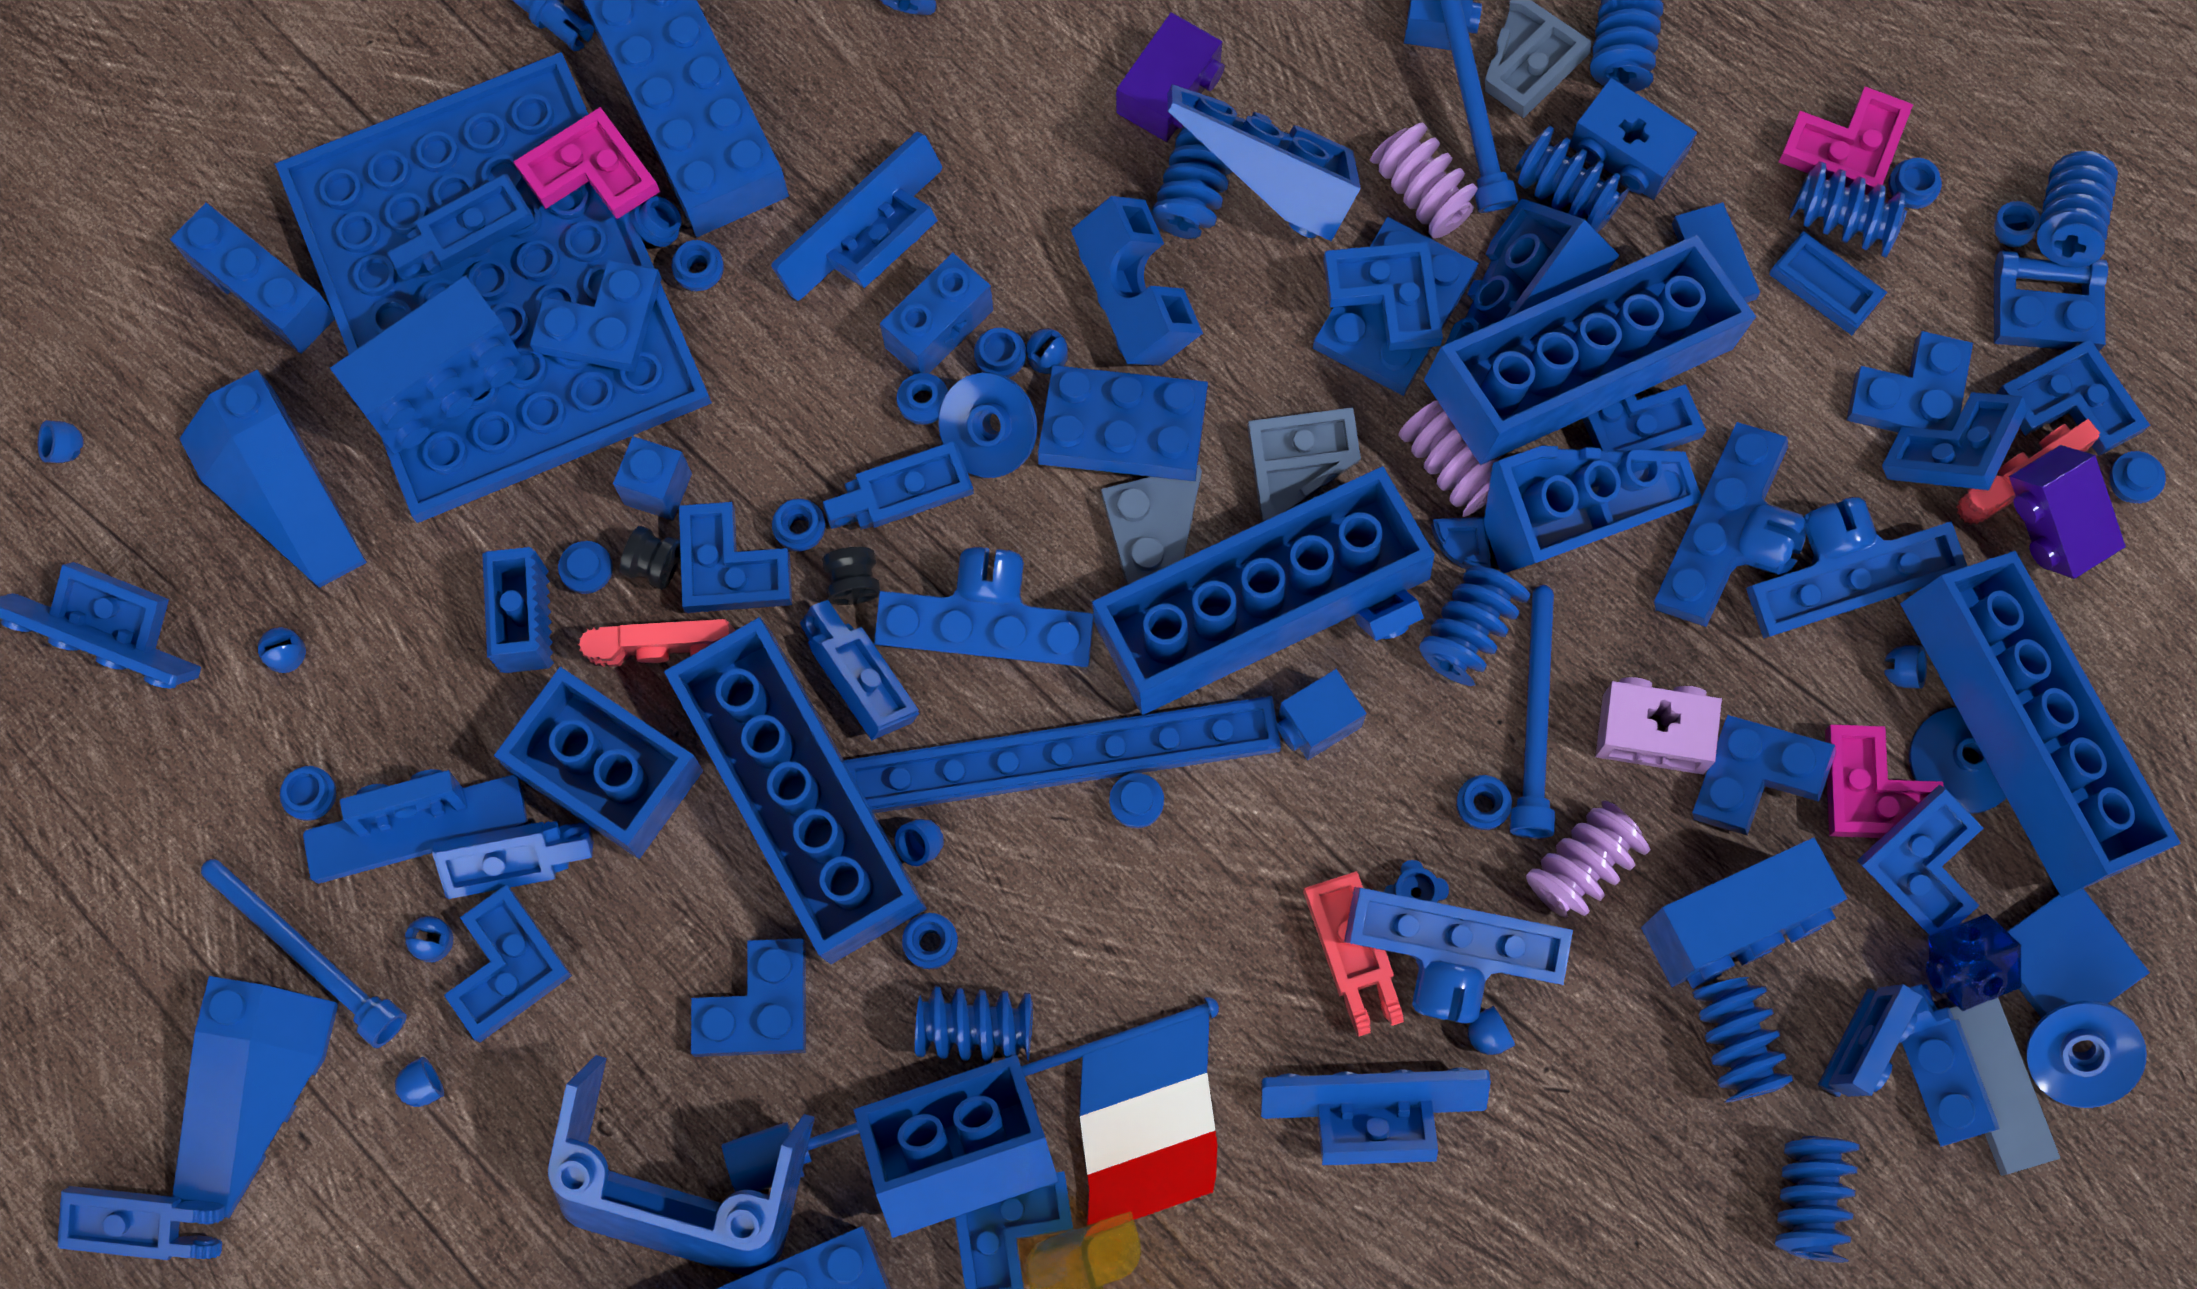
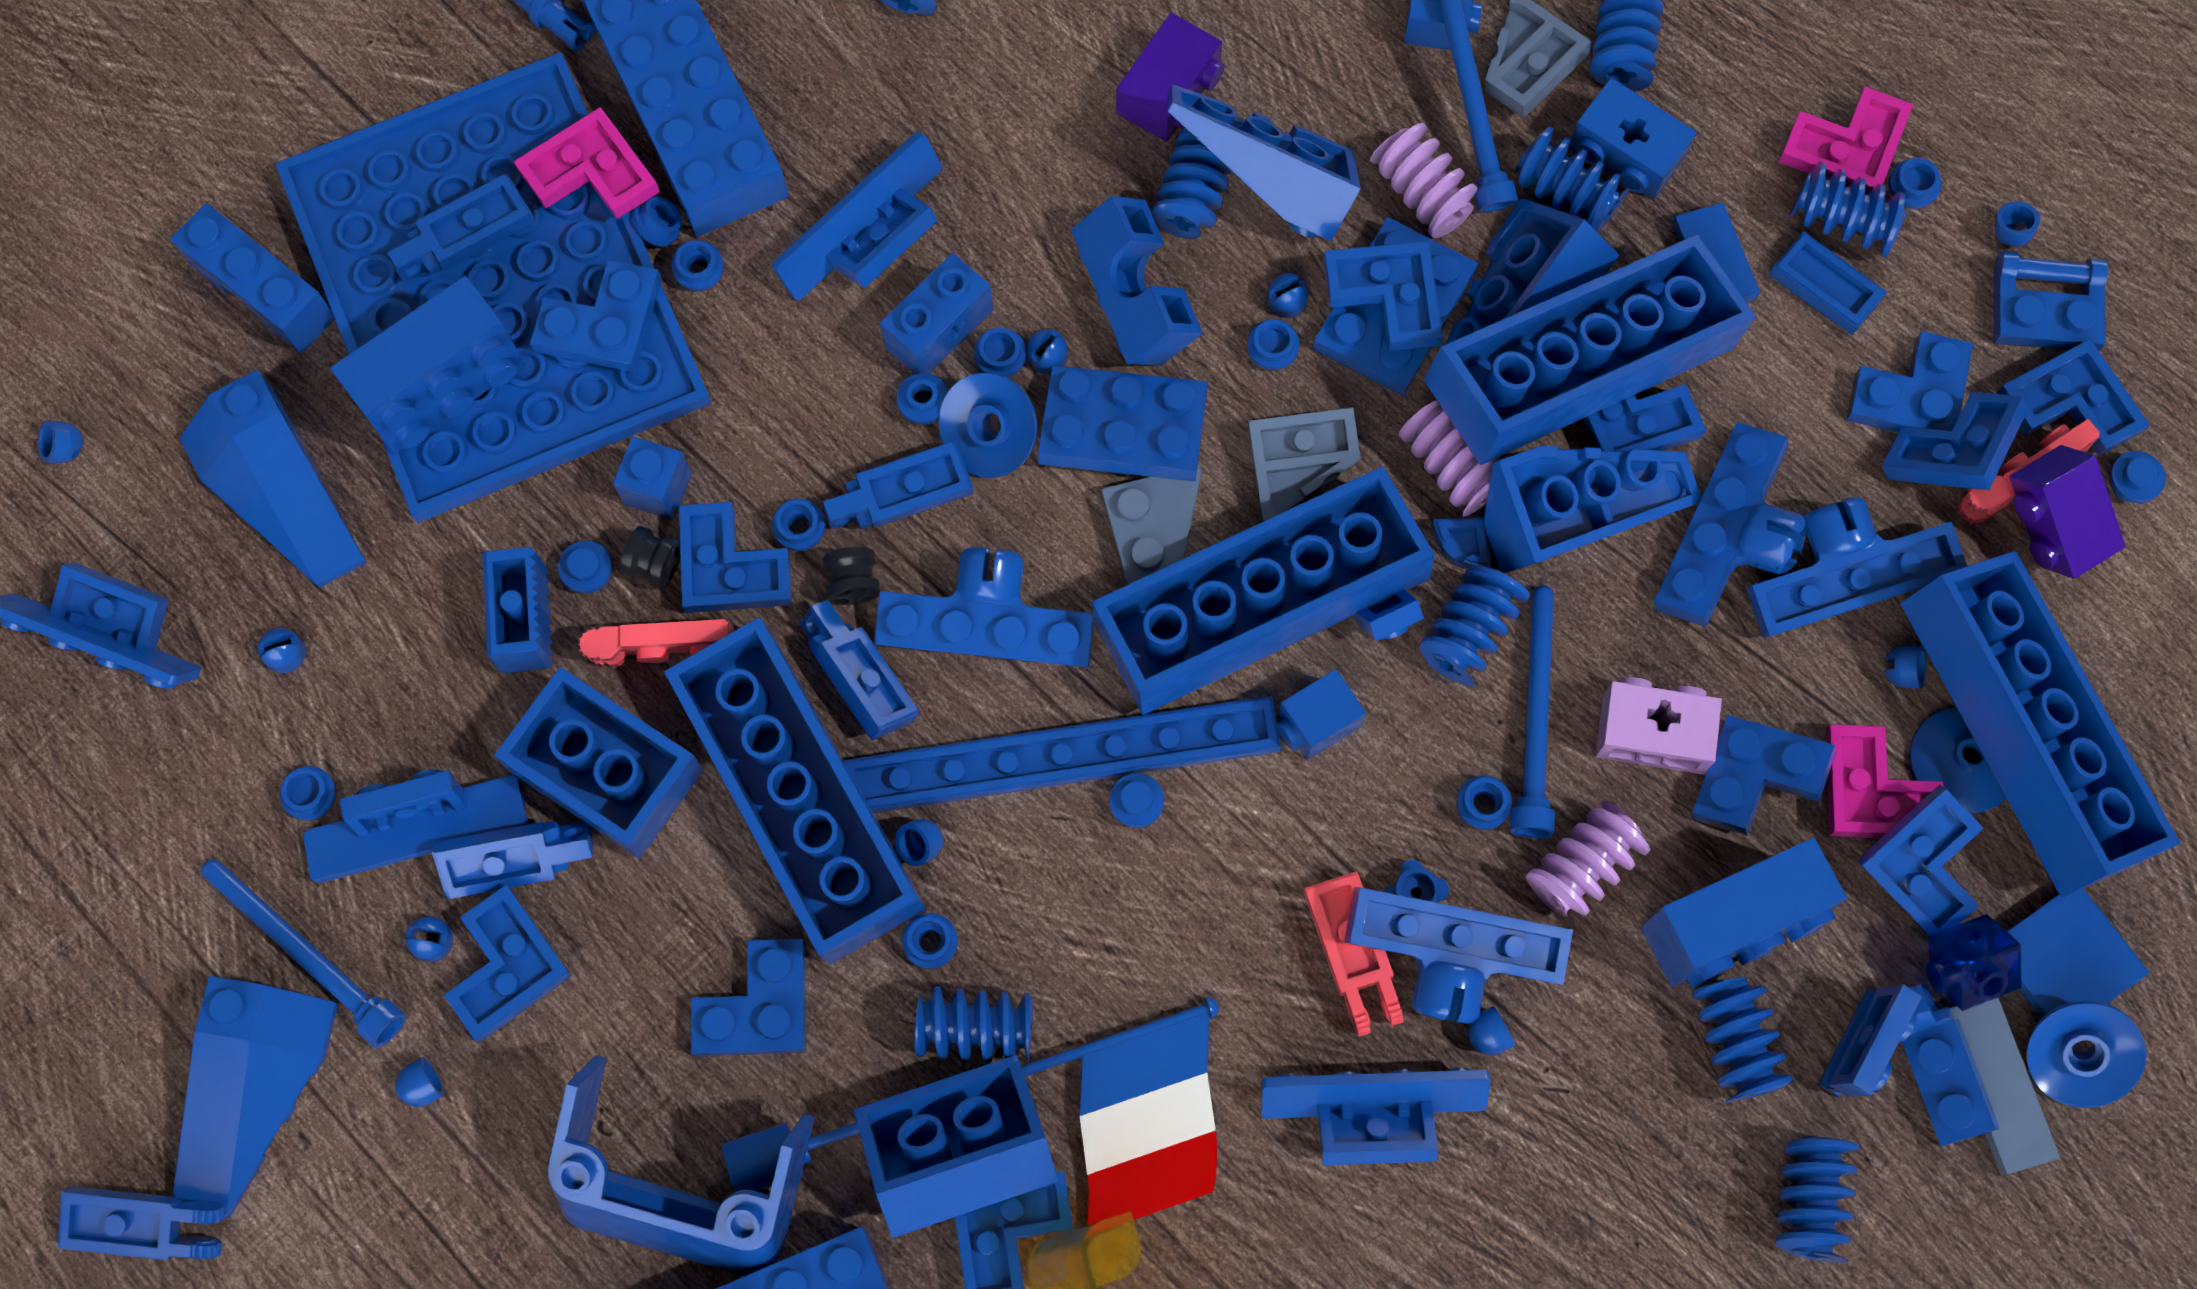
(1273, 344): none -> blue plate
(1291, 302): none -> blue hinge
(2077, 209): blue piece -> none

